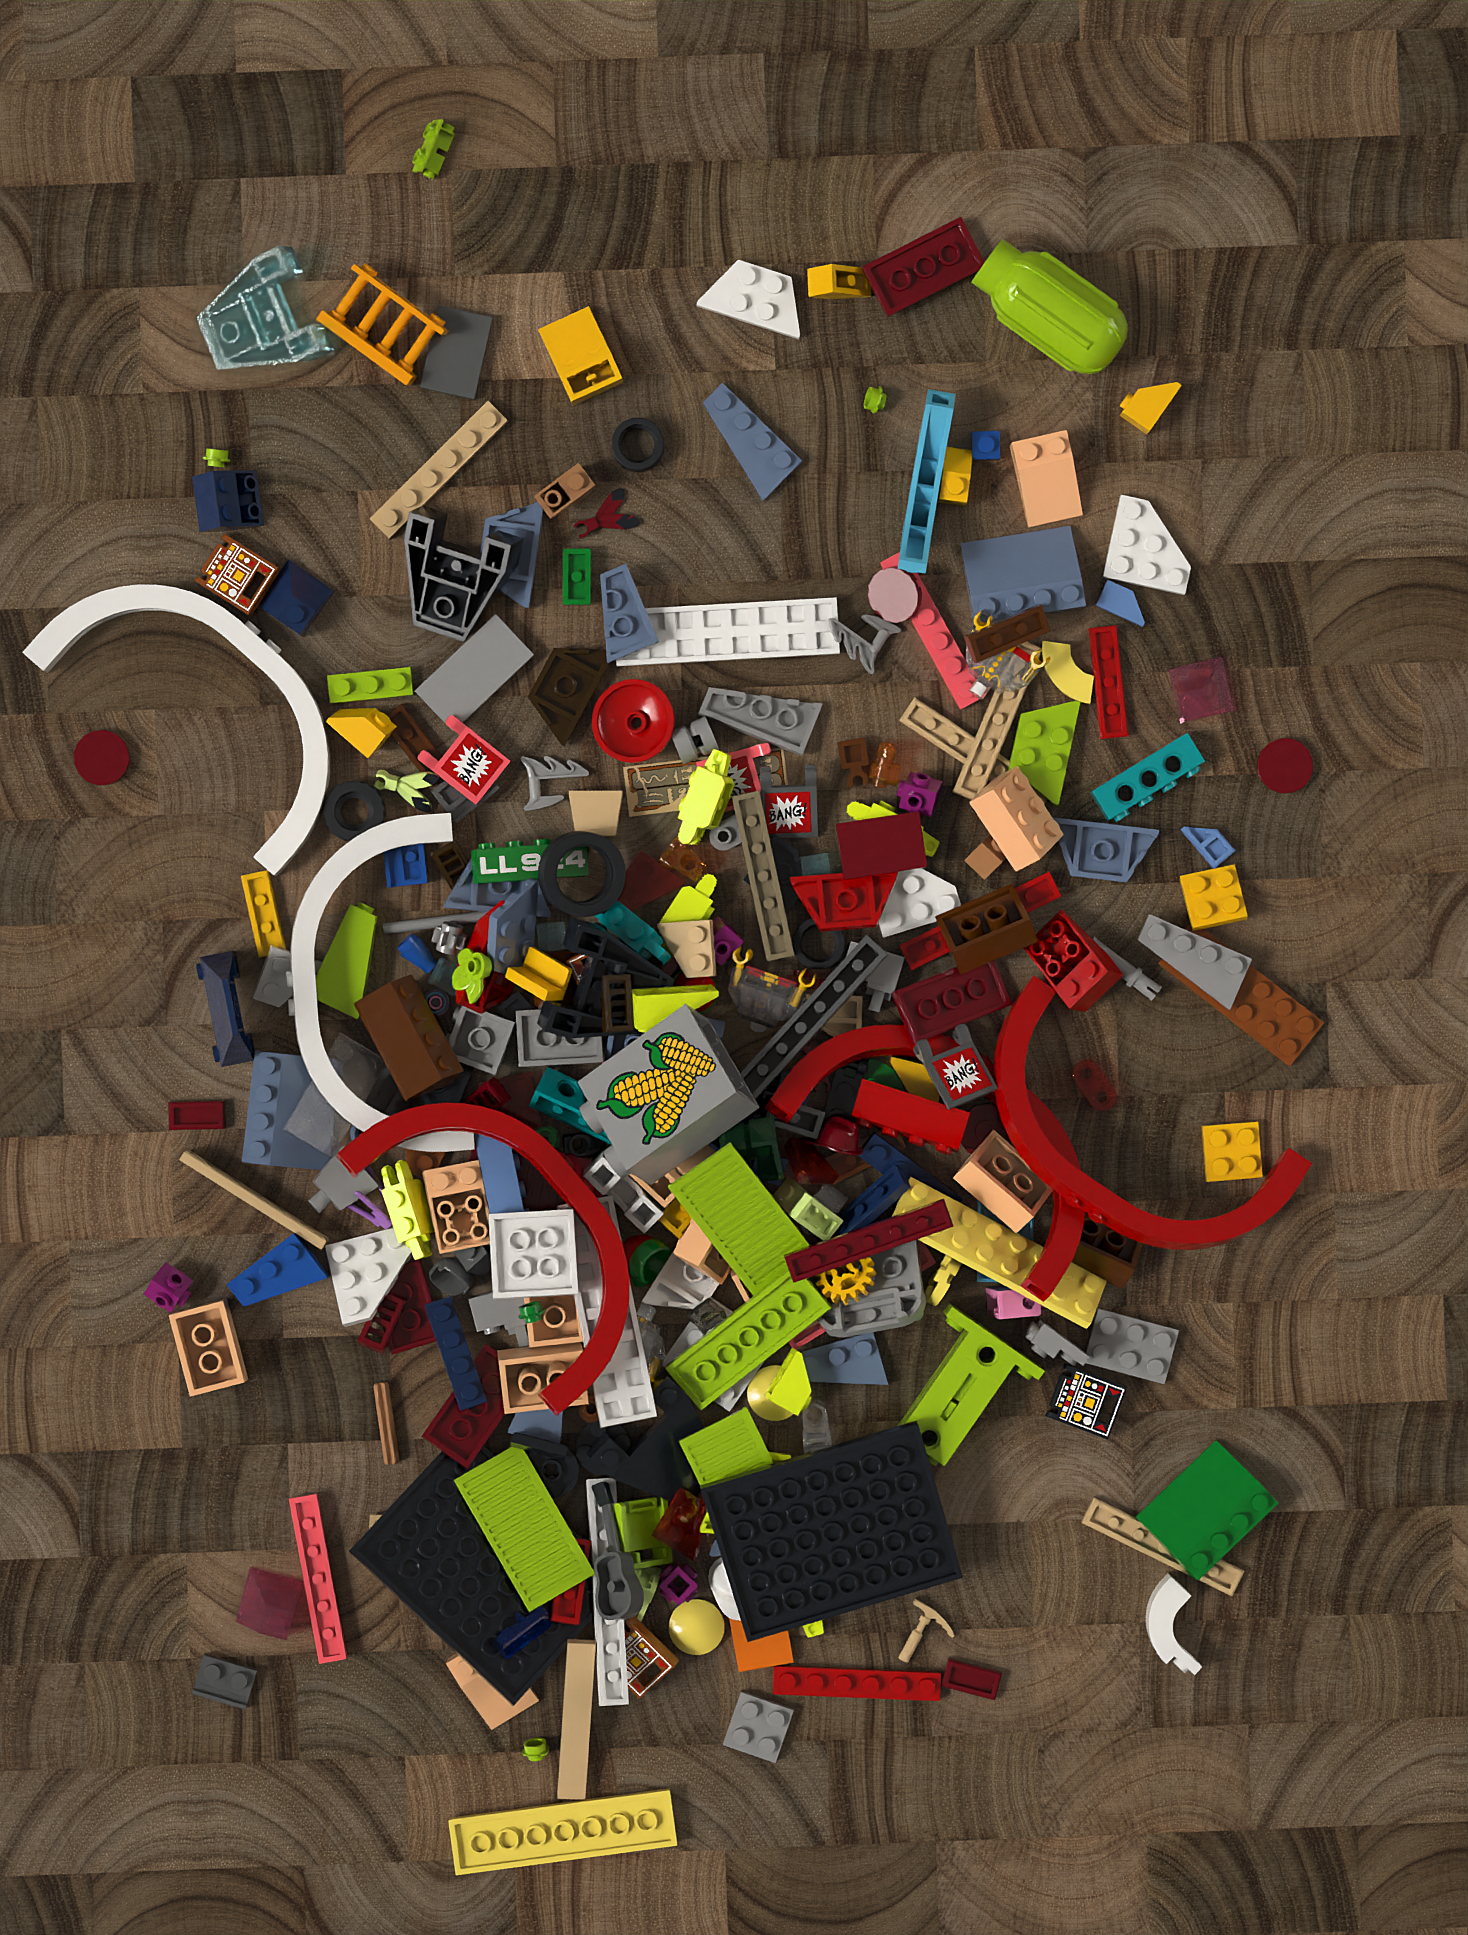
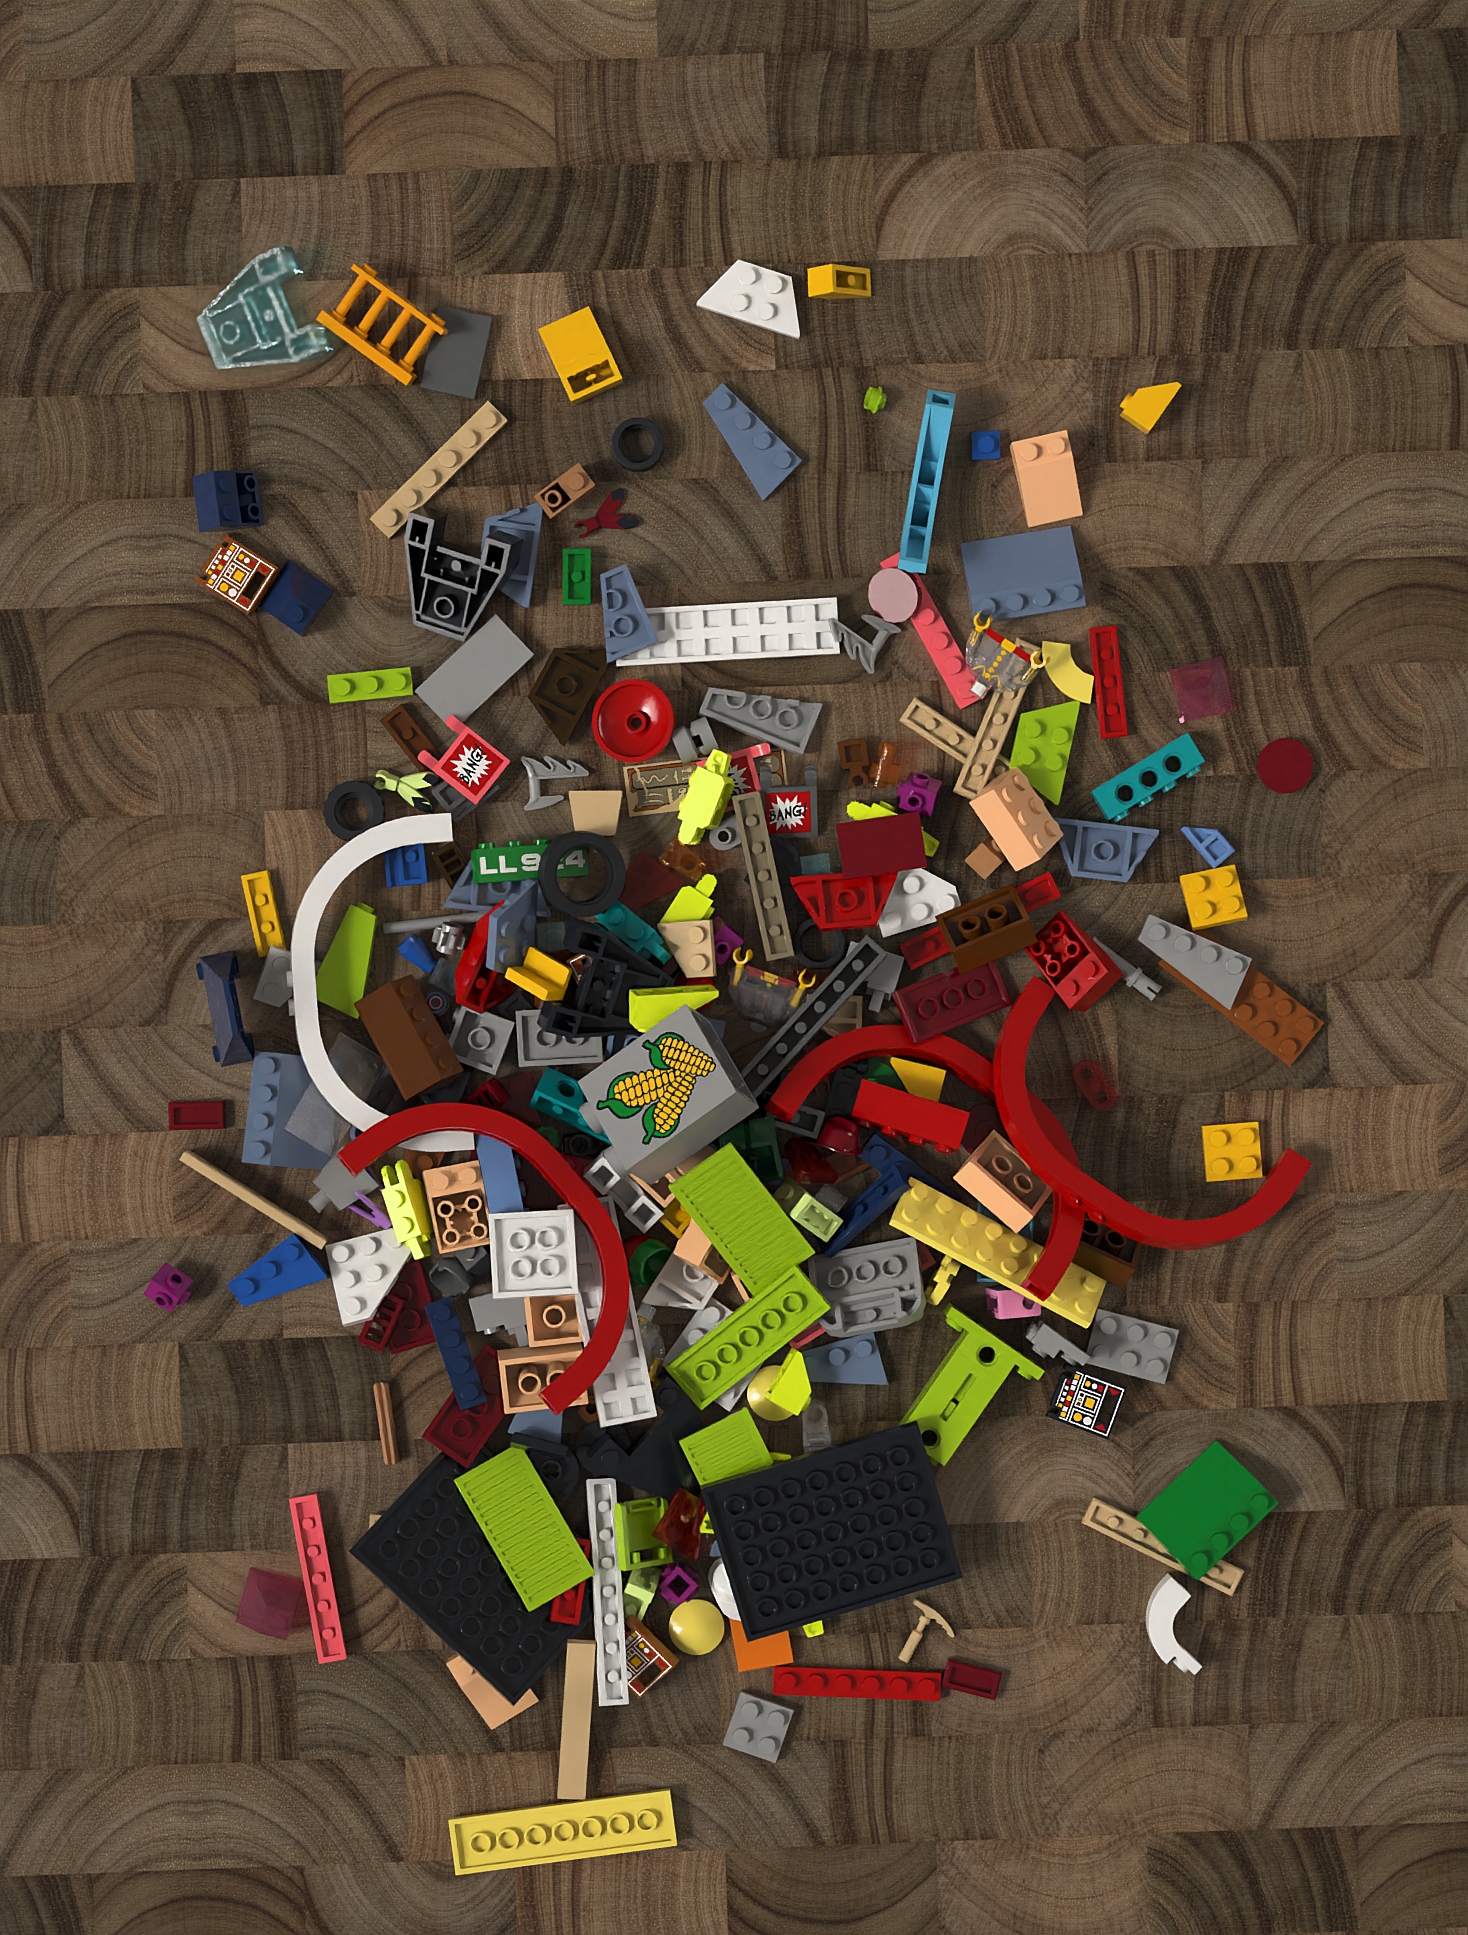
(94, 610): white arch -> none
(101, 757): dark red tile -> none
(208, 1347): light nougat brick -> none
(216, 457): lime plate -> none
(225, 1681): dark grey plate -> none
(363, 728): yellow slope -> none
(435, 138): lime hinge -> none
(471, 972): lime plate -> none
(523, 1632): clear blue plate -> none
(531, 1311): green plate -> none
(535, 1749): lime plate -> none
(607, 1025): dark brown slope -> none
(618, 1588): dark grey piece -> none
(707, 1315): clear smoke plate -> none
(848, 1285): yellow gear -> none
(868, 1240): dark red tile -> none
(923, 267): dark red plate -> none
(955, 476): yellow slope -> none
(959, 1072): flag -> none
(1007, 633): reddish brown plate -> none
(1053, 308): lime piece -> none
(1120, 602): medium blue tile -> none
(1143, 550): white plate -> none

